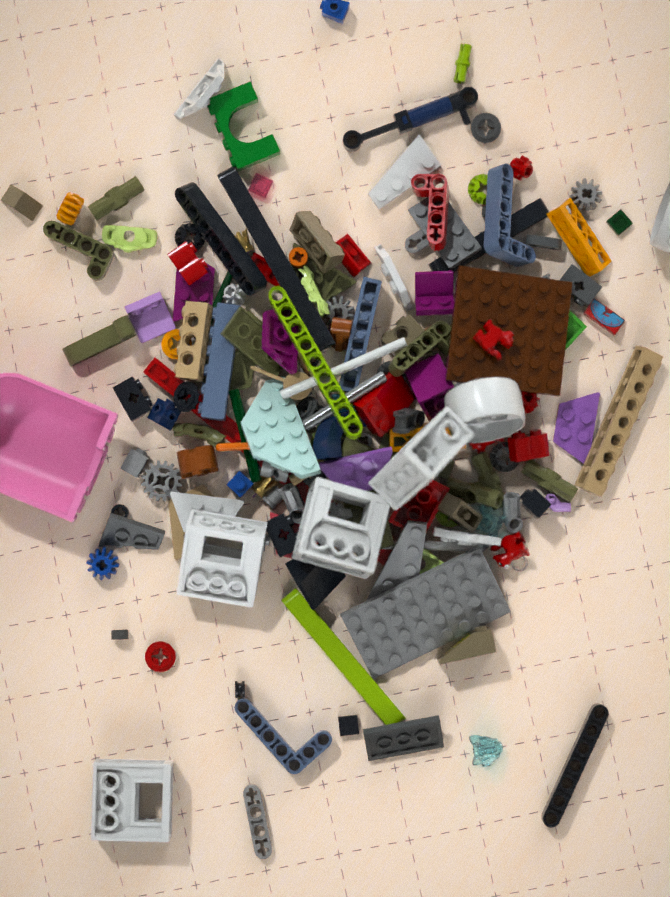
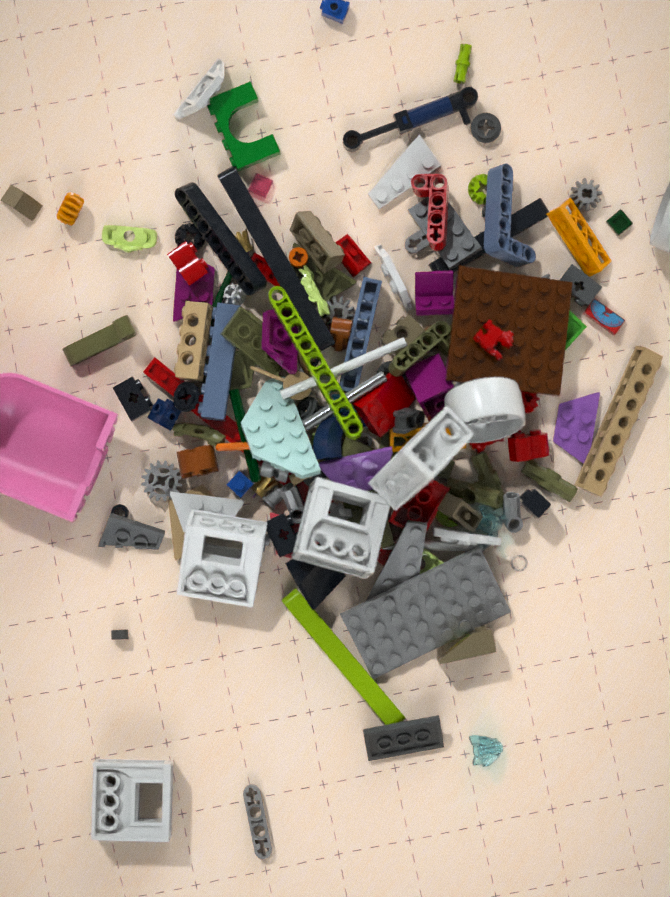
(77, 244): olive beam -> none
(108, 560): blue gear -> none
(116, 198): olive piece -> none
(135, 462): light grey brick -> none
(150, 317): lavender bracket -> none
(153, 663): red gear -> none
(167, 343): light orange gear -> none
(240, 689): black bush -> none
(279, 740): sand blue beam -> none
(348, 725): black tile -> none
(500, 465): dark grey gear -> none
(514, 549): red animal -> none
(521, 167): red gear -> none
(543, 242): dark grey beam -> none
(558, 506): lavender arm -> none
(574, 775): black beam -> none

